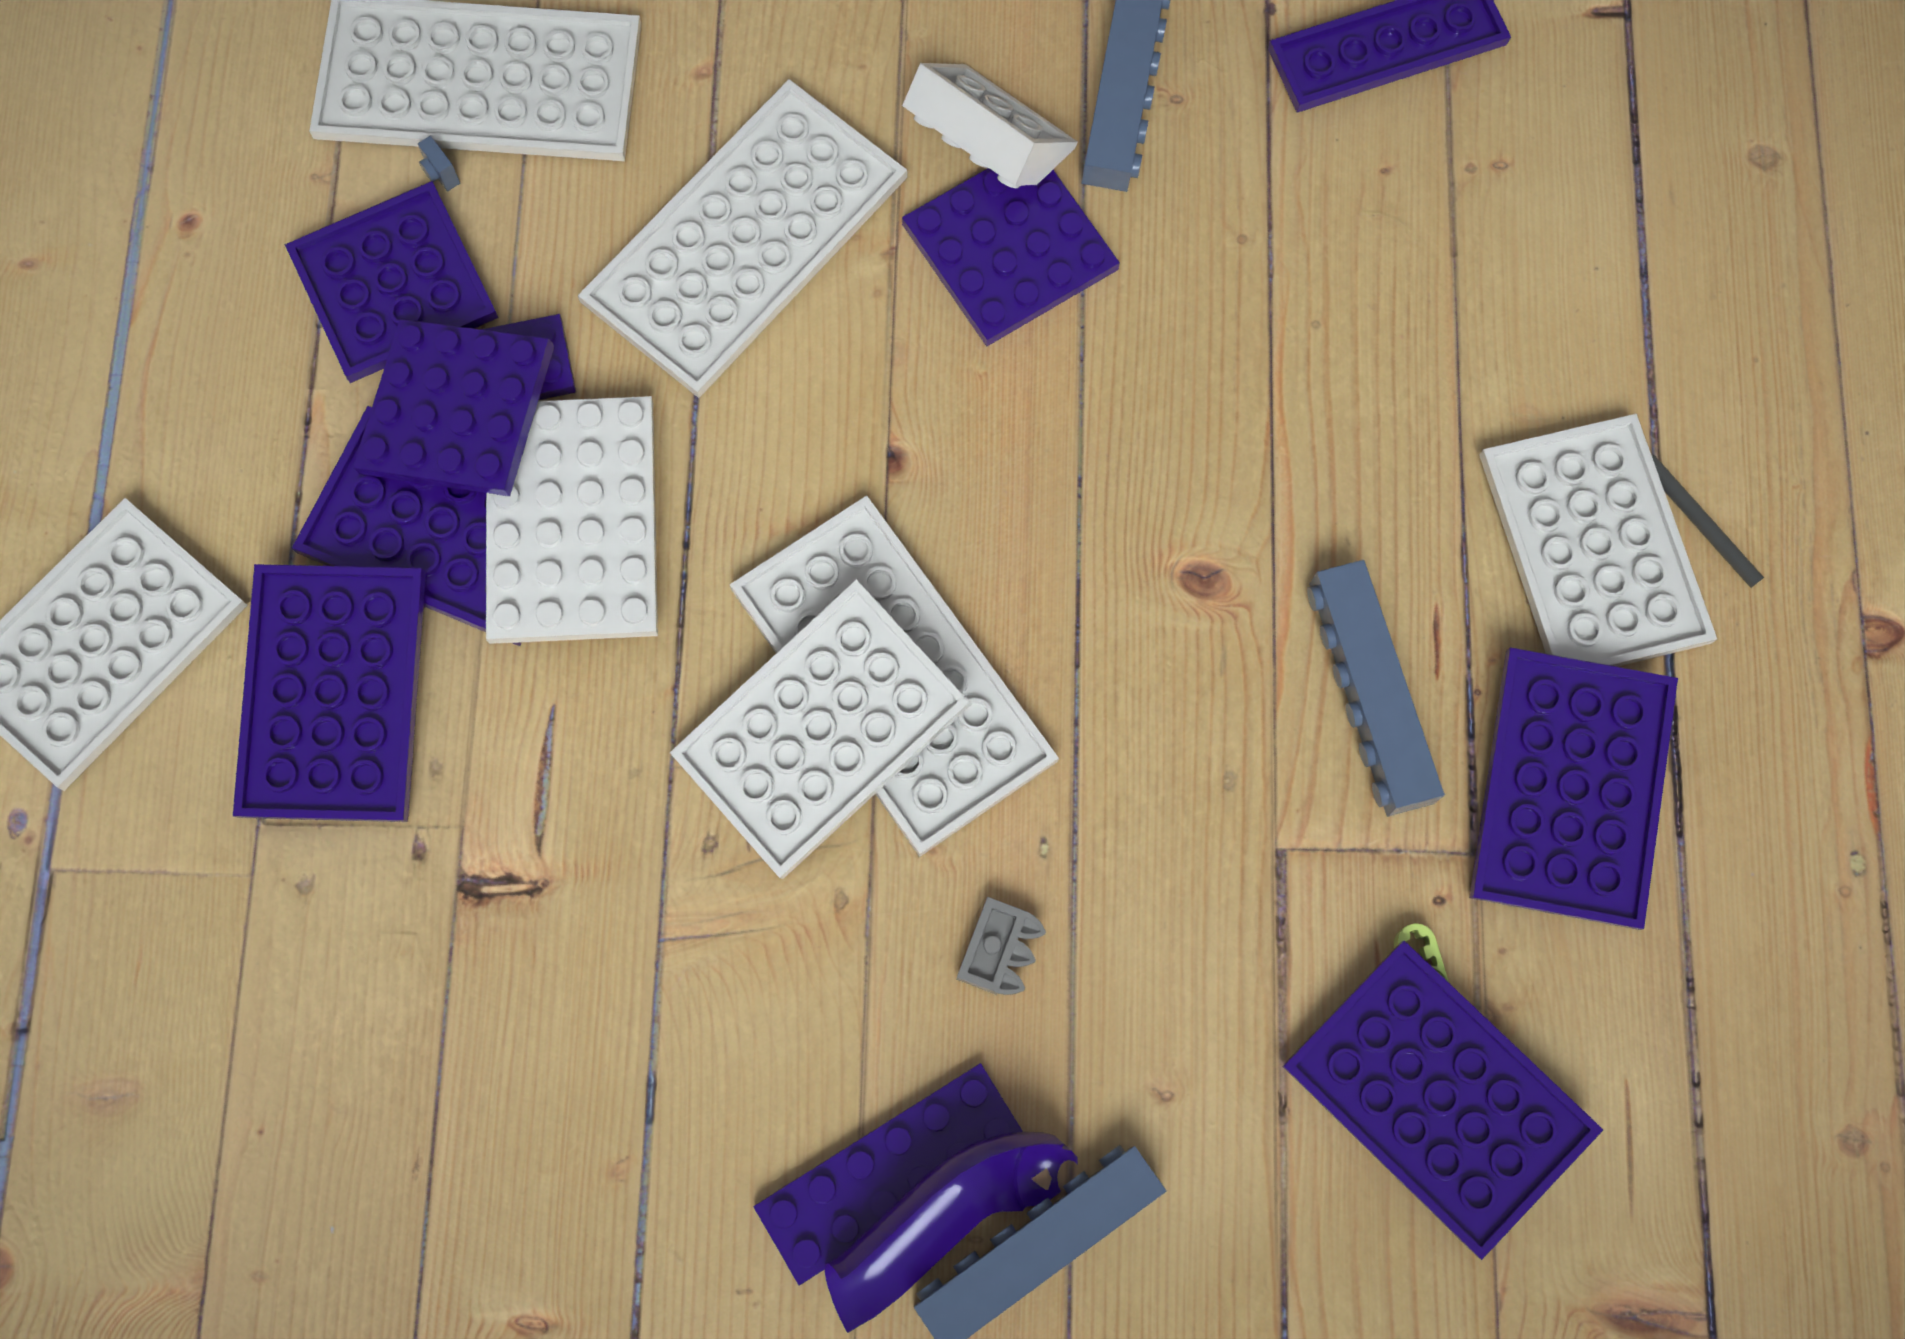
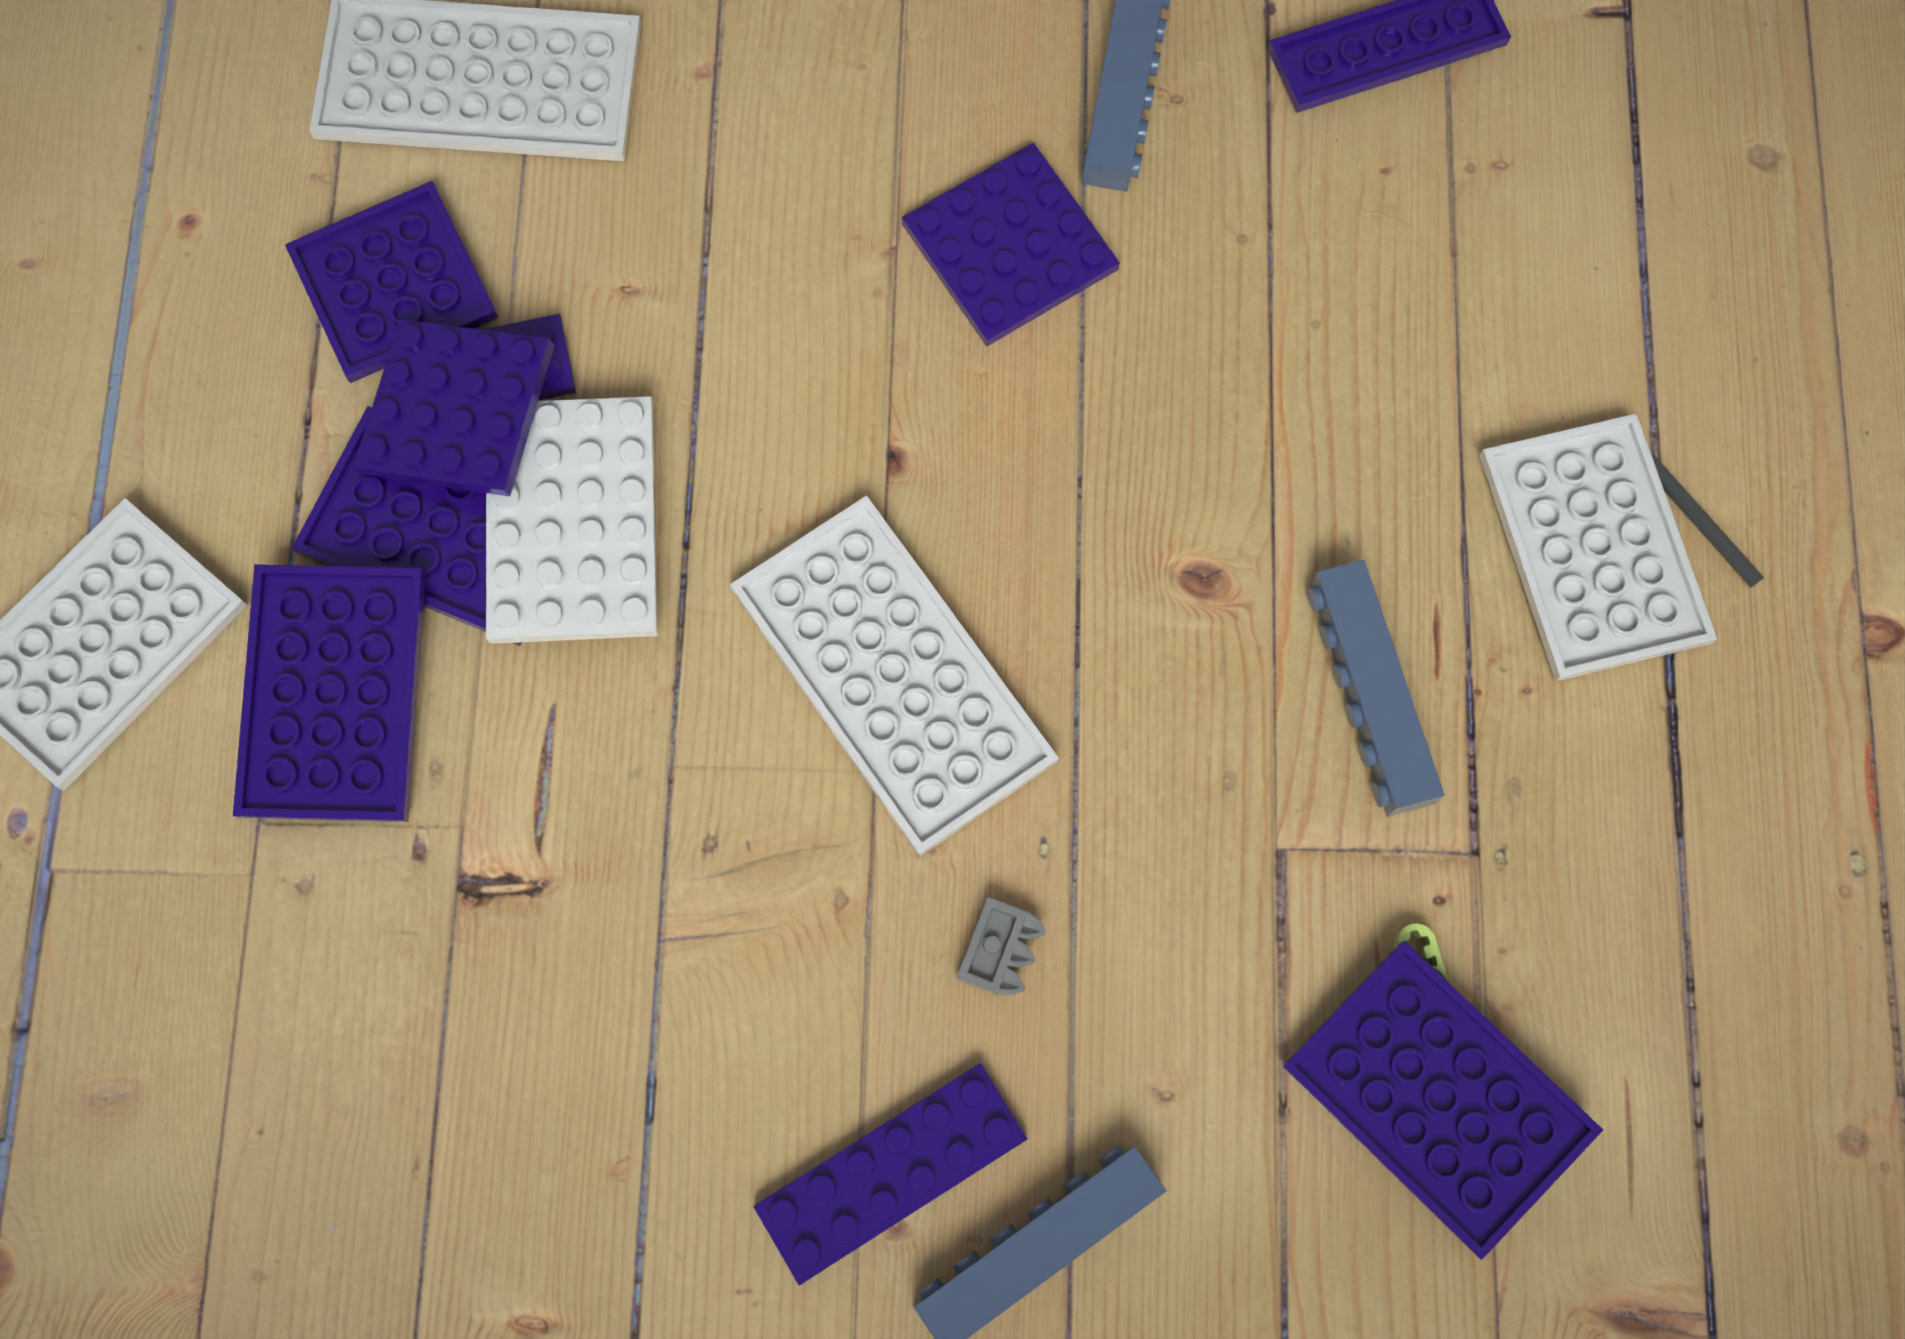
(437, 165): sand blue plate -> none
(743, 237): white plate -> none
(820, 729): white plate -> none
(937, 1215): dark purple animal -> none
(986, 123): white slope -> none
(1574, 788): dark purple plate -> none

